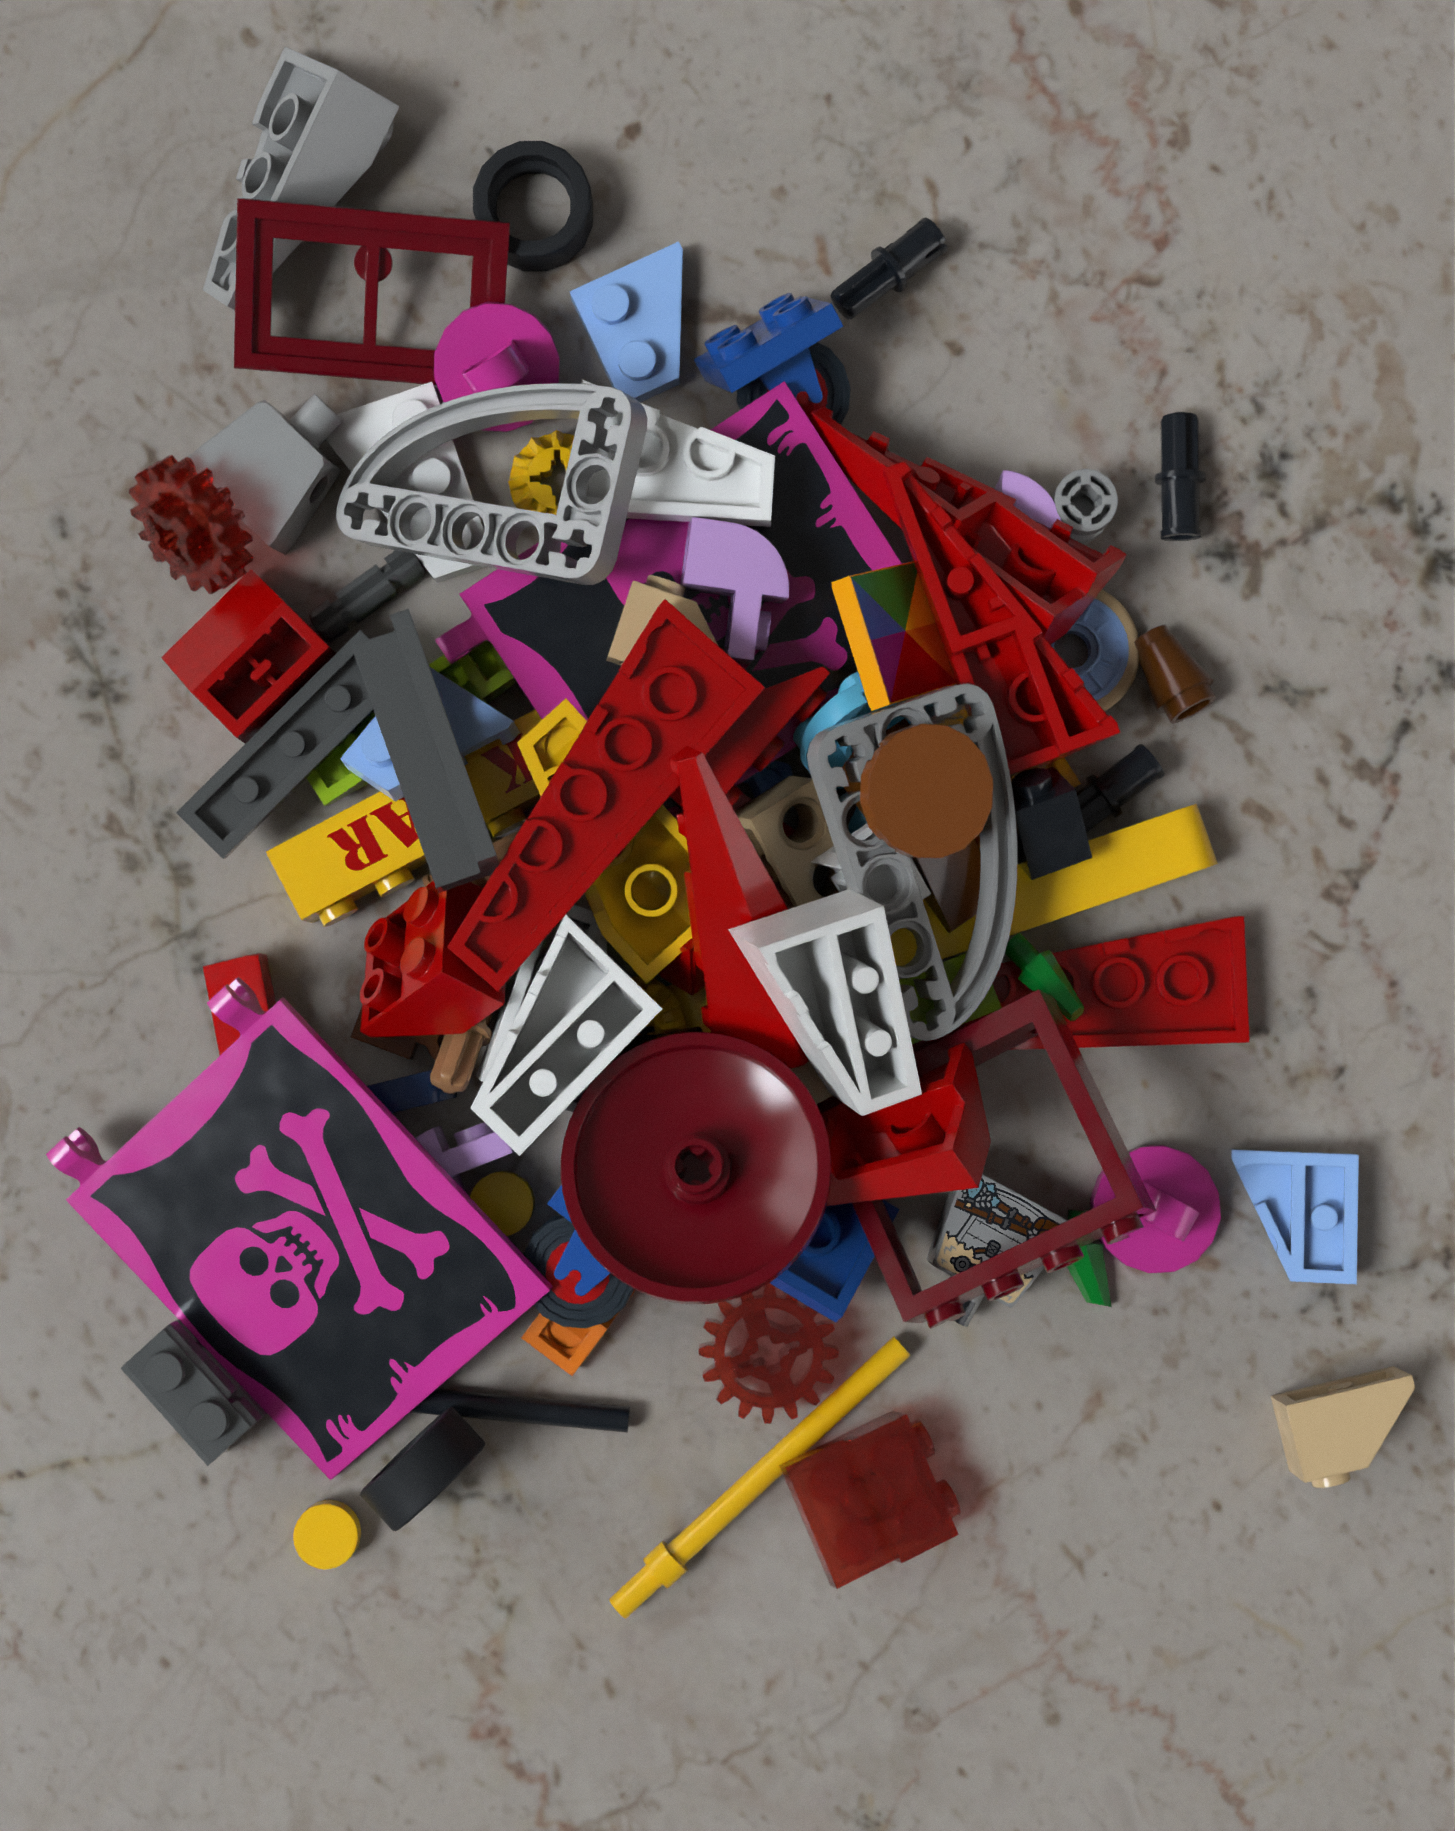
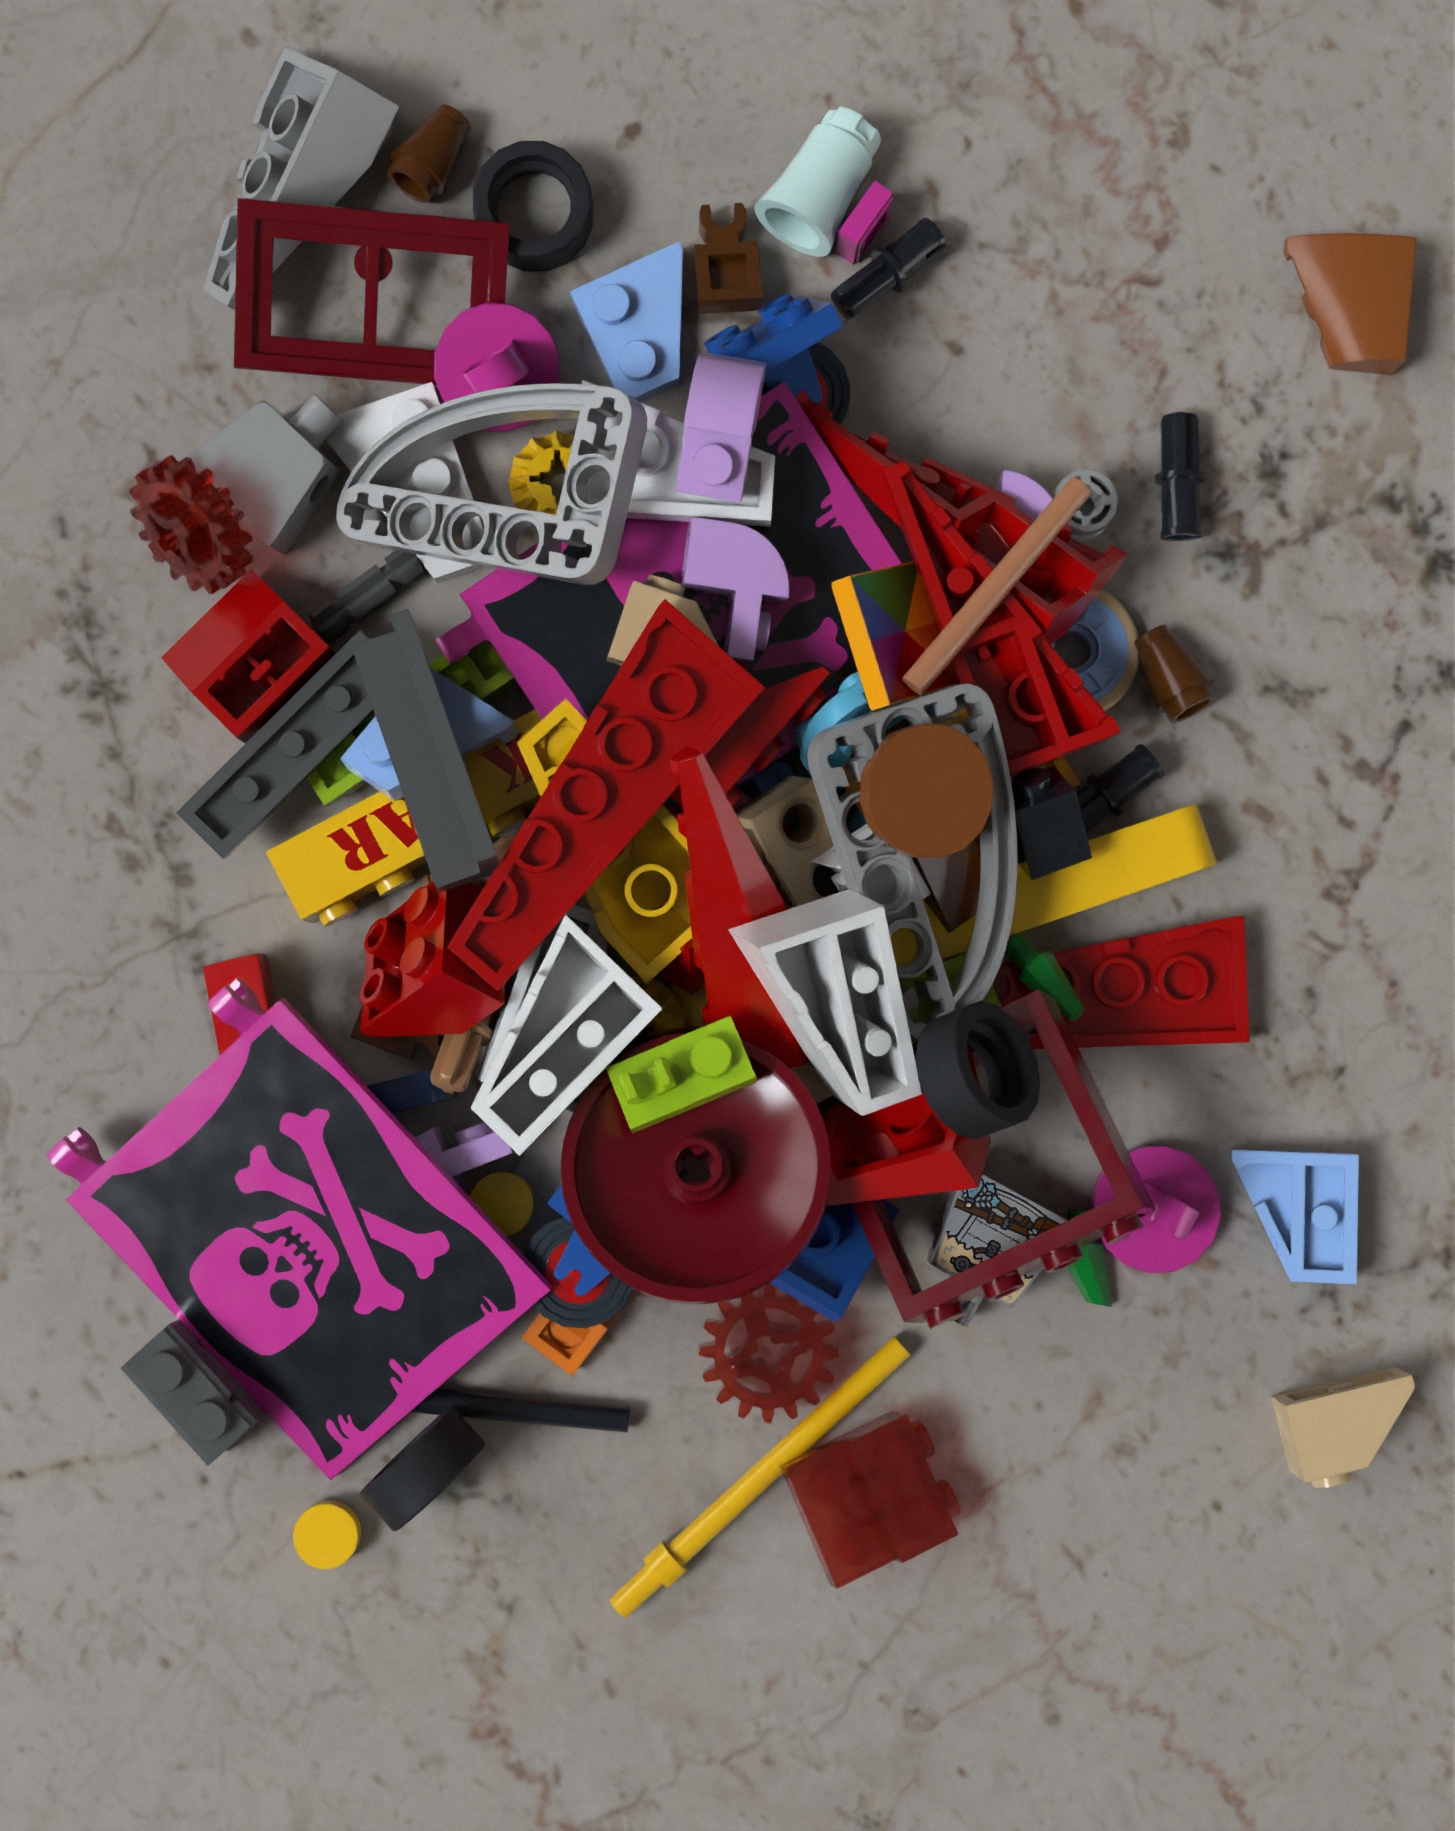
(429, 154): none -> reddish brown cone
(681, 1074): none -> lime plate
(720, 426): none -> lavender brick
(725, 266): none -> reddish brown plate
(819, 183): none -> light aqua plant
(864, 223): none -> dark pink tile
(950, 1082): none -> black tyre
(996, 585): none -> nougat bar
(1357, 296): none -> dark orange slope

